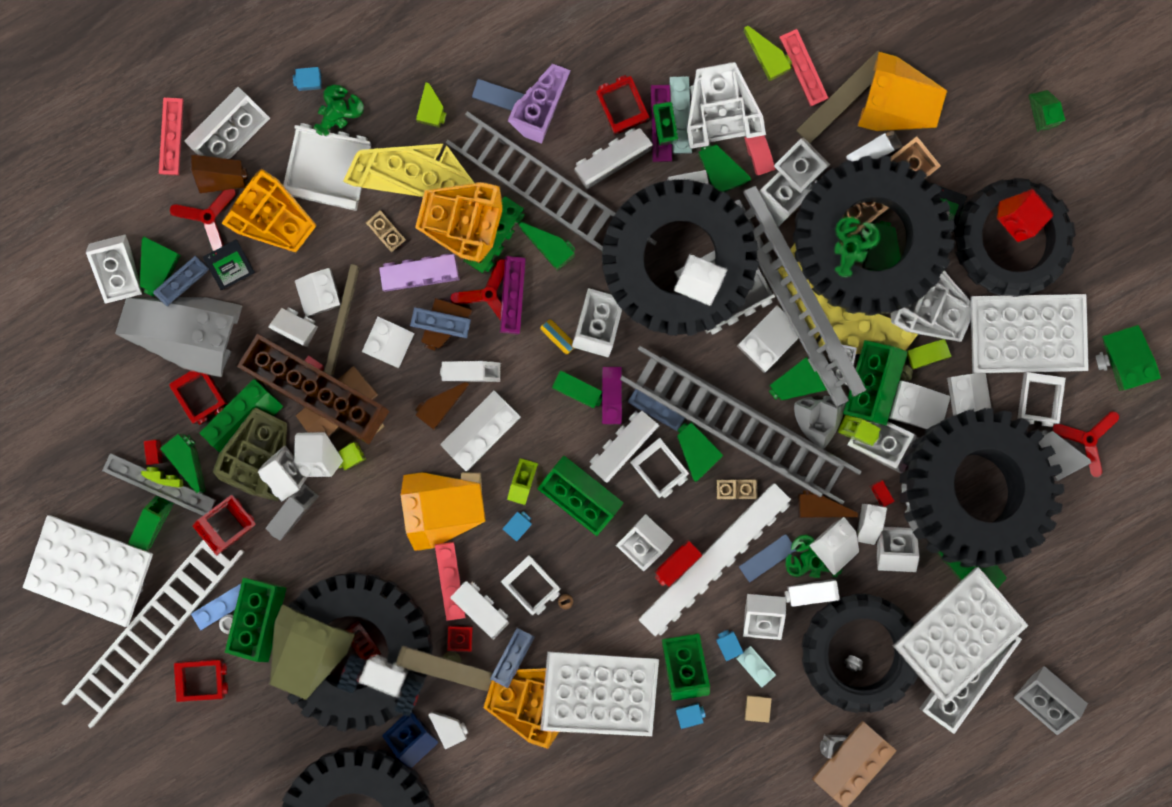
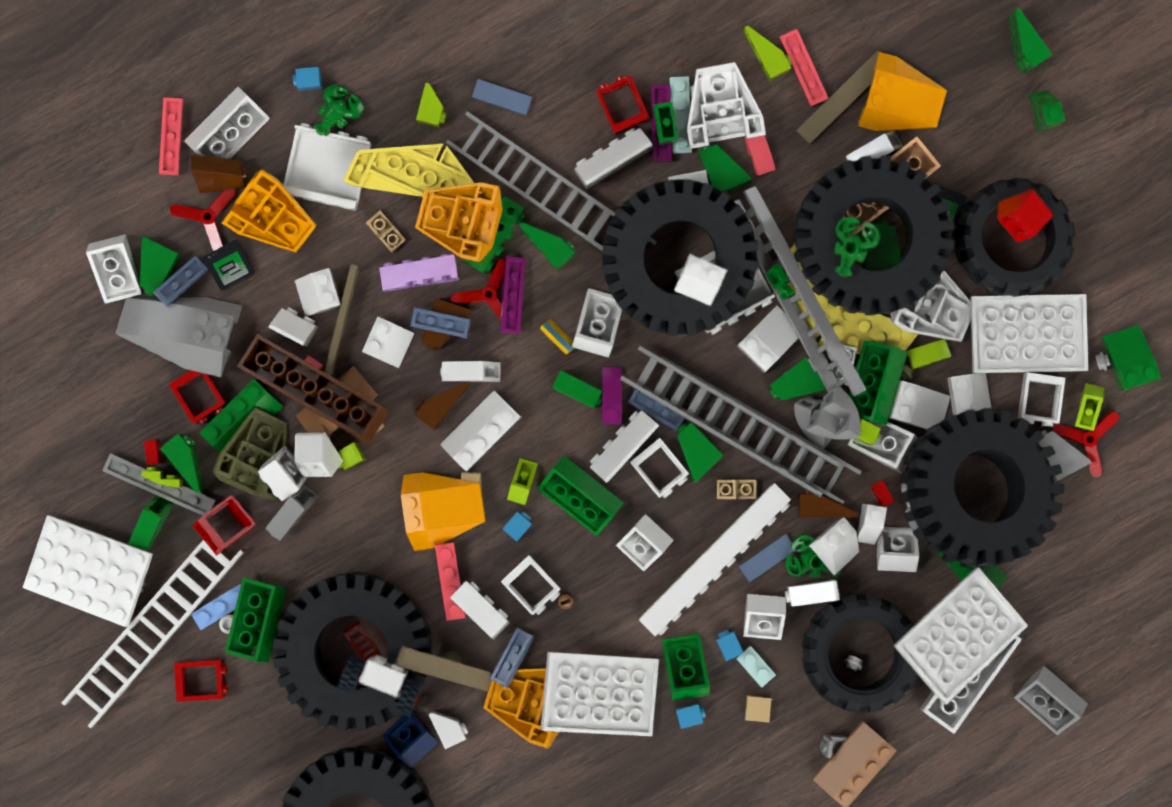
(305, 651): olive wedge -> none
(460, 638): red piece -> none
(536, 108): lavender wedge -> none
(677, 564): red window -> none
(779, 280): none -> green plate
(782, 197): white slope -> none
(801, 165): white slope -> none
(836, 417): none -> light grey brick
(1027, 44): none -> green slope
(1089, 406): none -> lime slope

